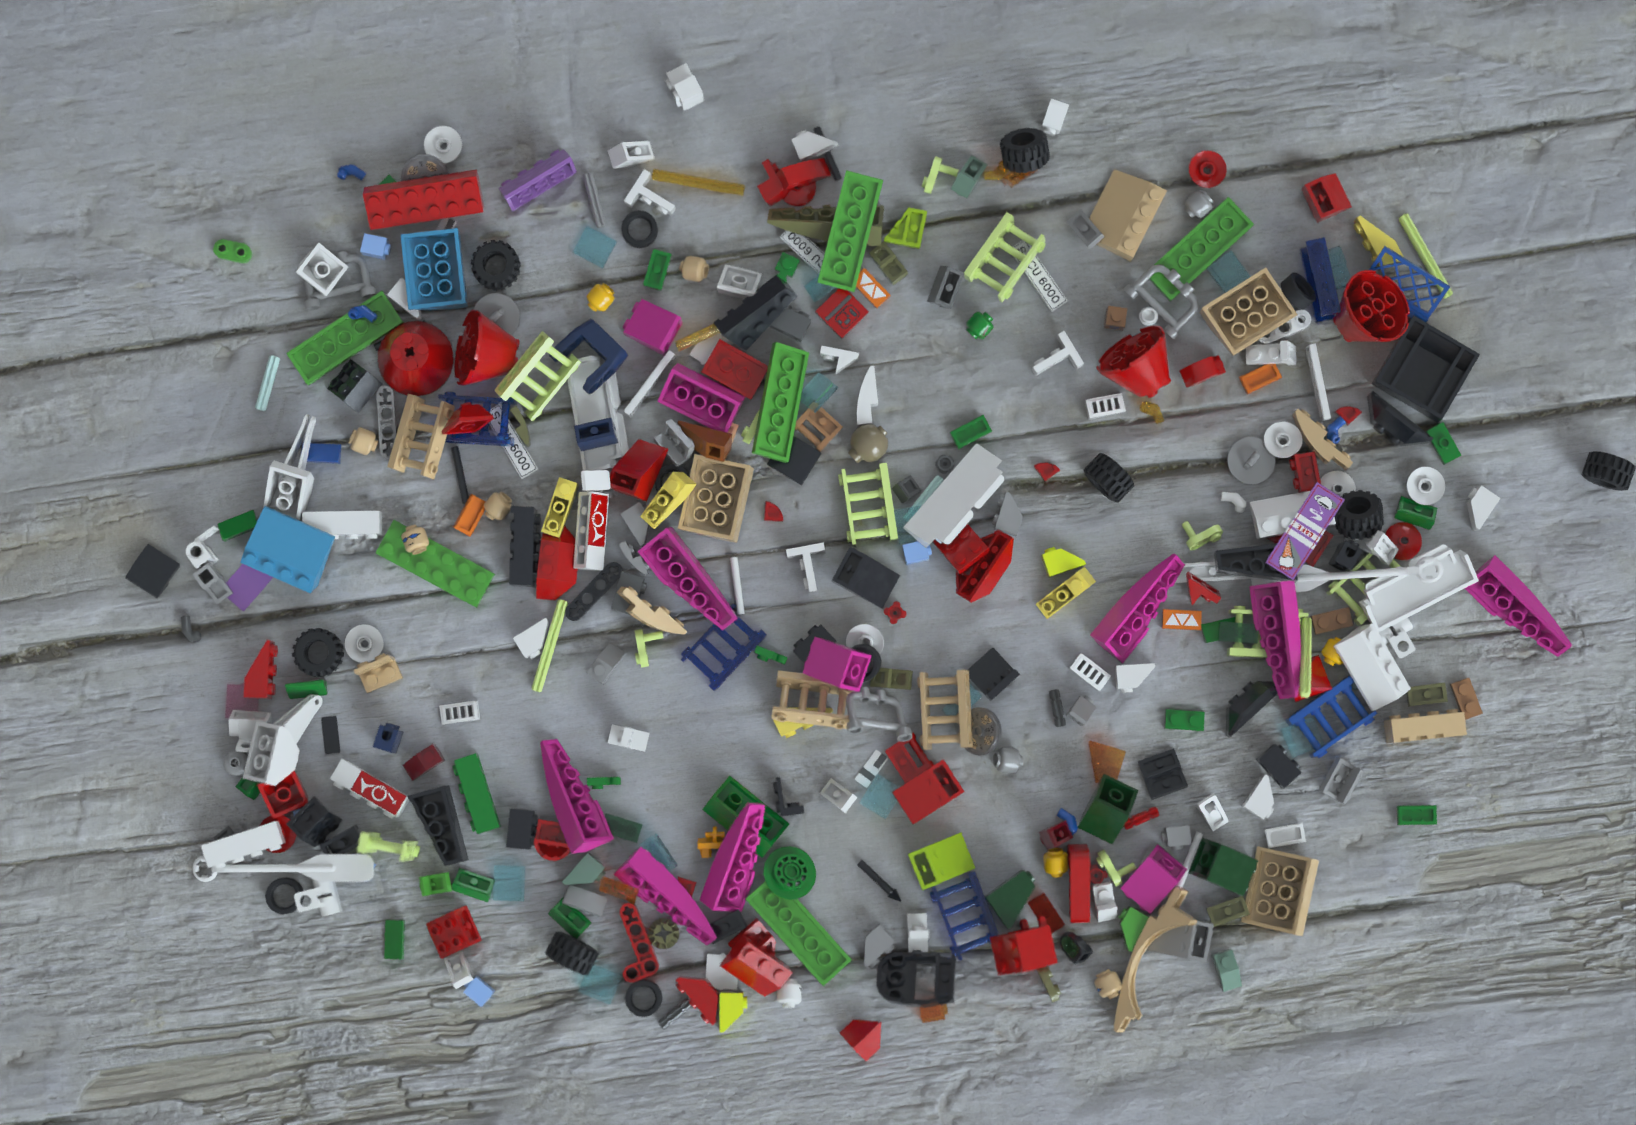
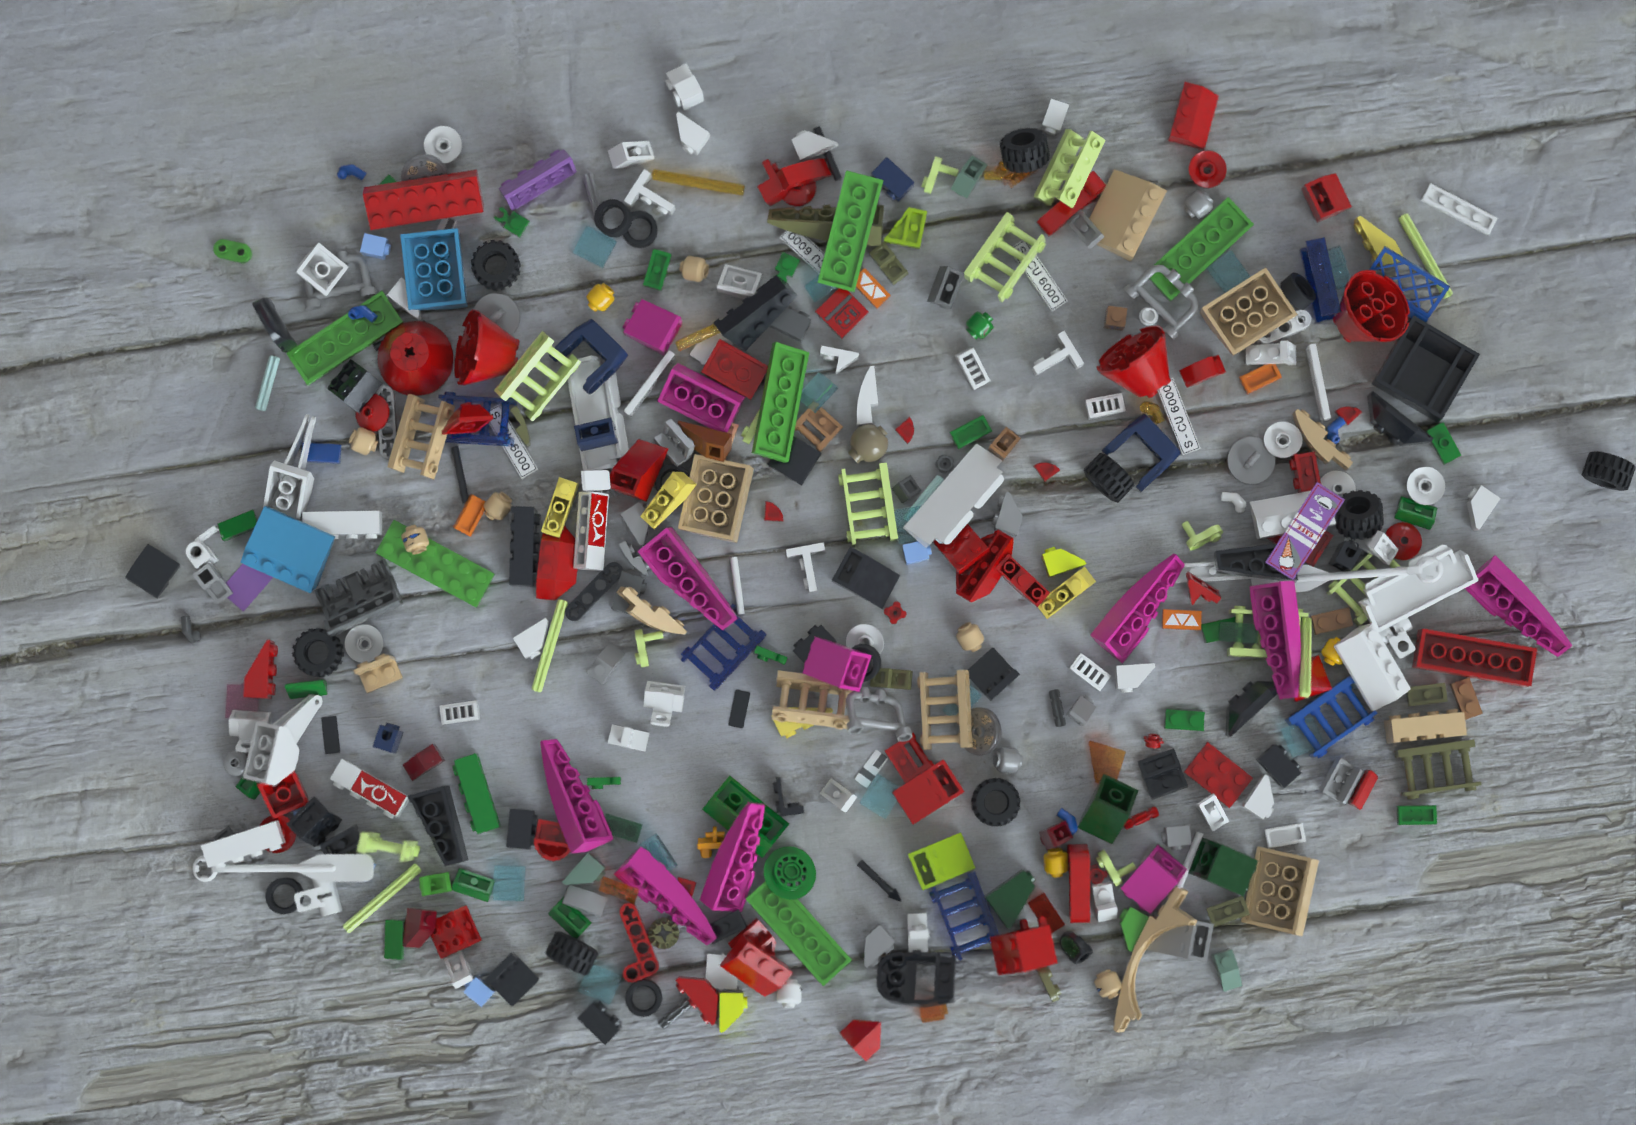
(274, 325): none -> black slope
(361, 601): none -> dark grey slope
(378, 414): none -> red dish
(381, 898): none -> yellowish green axle
(418, 926): none -> dark red slope
(512, 979): none -> black bracket
(513, 223): none -> green plate
(600, 1021): none -> black slope
(603, 208): none -> black tyre
(663, 699): none -> white piece
(691, 135): none -> white slope
(739, 709): none -> black sticker
(895, 181): none -> dark blue brick
(906, 430): none -> red tile
(966, 371): none -> white slope
(970, 637): none -> tan head
(1004, 443): none -> medium nougat slope
(1008, 790): none -> black tyre
(1022, 580): none -> red slope
(1060, 164): none -> yellowish green fence
(1061, 213): none -> red beam
(1153, 741): none -> red plate
(1154, 440): none -> dark blue connector
(1178, 418): none -> white tile
(1193, 116): none -> red slope
(1218, 775): none -> red plate
(1363, 789): none -> red slope
(1444, 750): none -> olive fence
(1459, 209): none -> white tile
(1474, 657): none -> red brick

